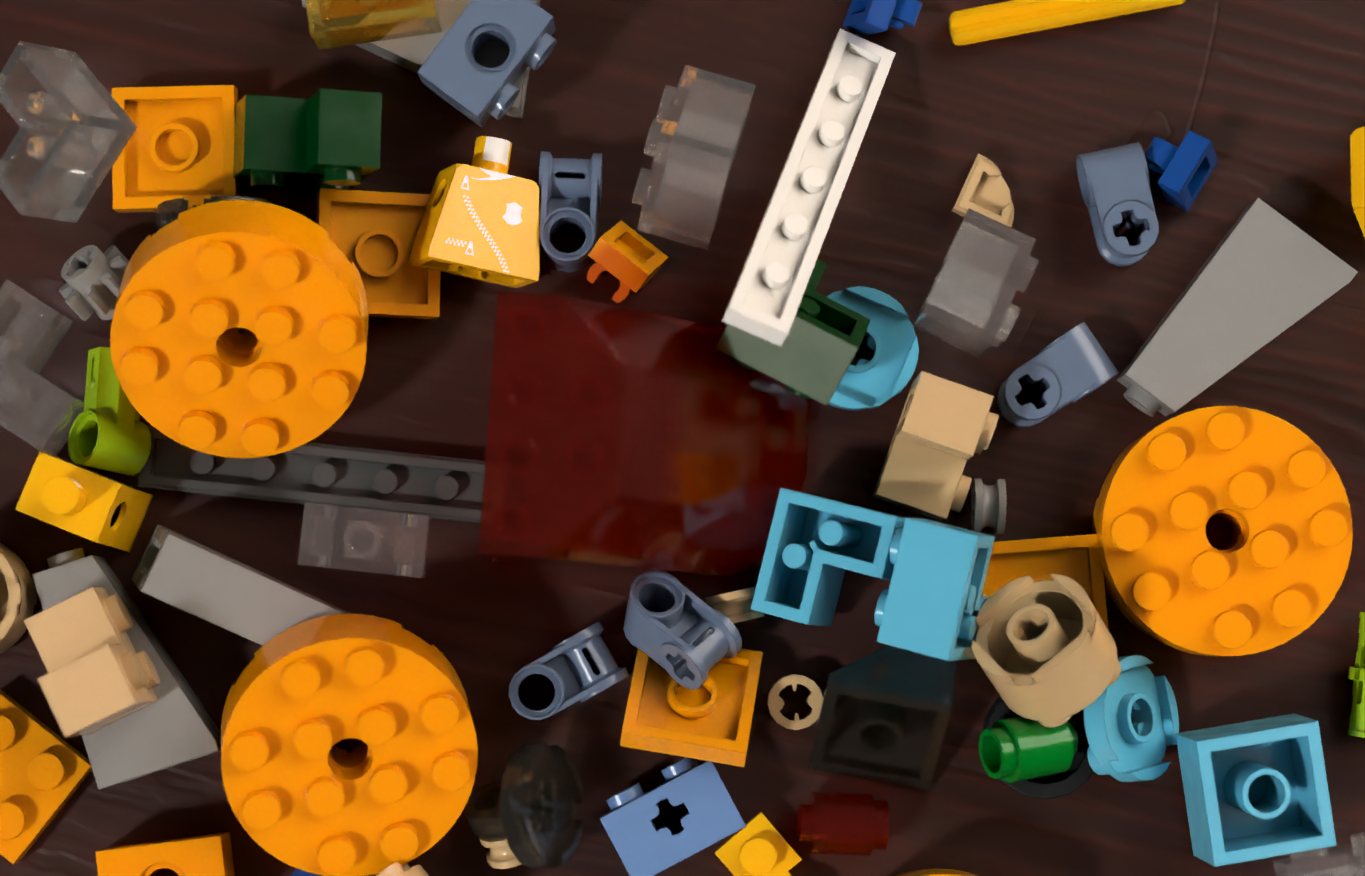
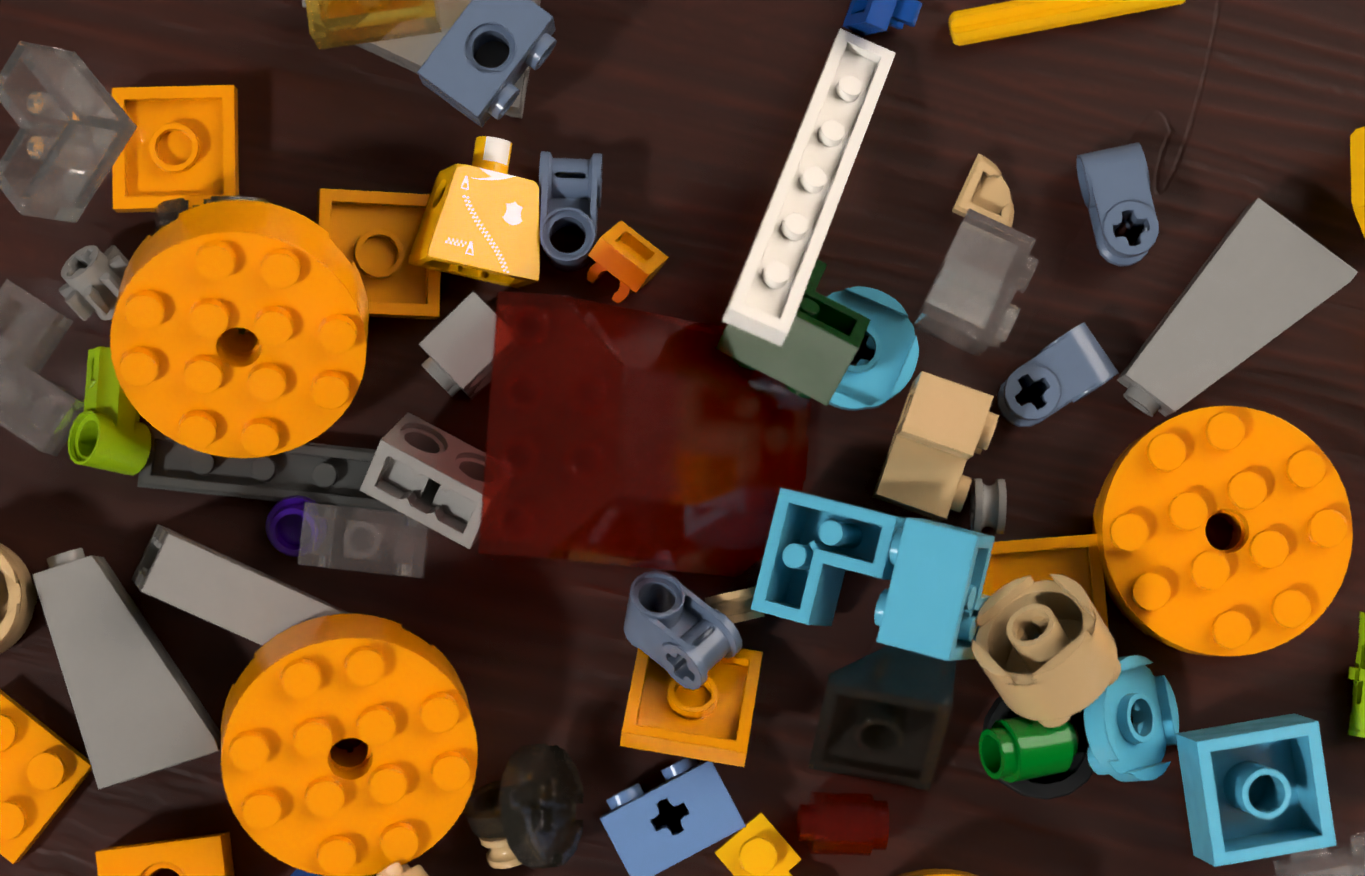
(83, 502): yellow torso -> none
(91, 662): tan brick -> none
(285, 524): none -> dark purple plate
(314, 140): dark green brick -> none
(429, 478): none -> light grey brick
(462, 348): none -> light grey brick
(570, 672): sand blue piece -> none
(693, 156): clear brick -> none
(776, 703): tan bush -> none
(1181, 169): blue tile -> none

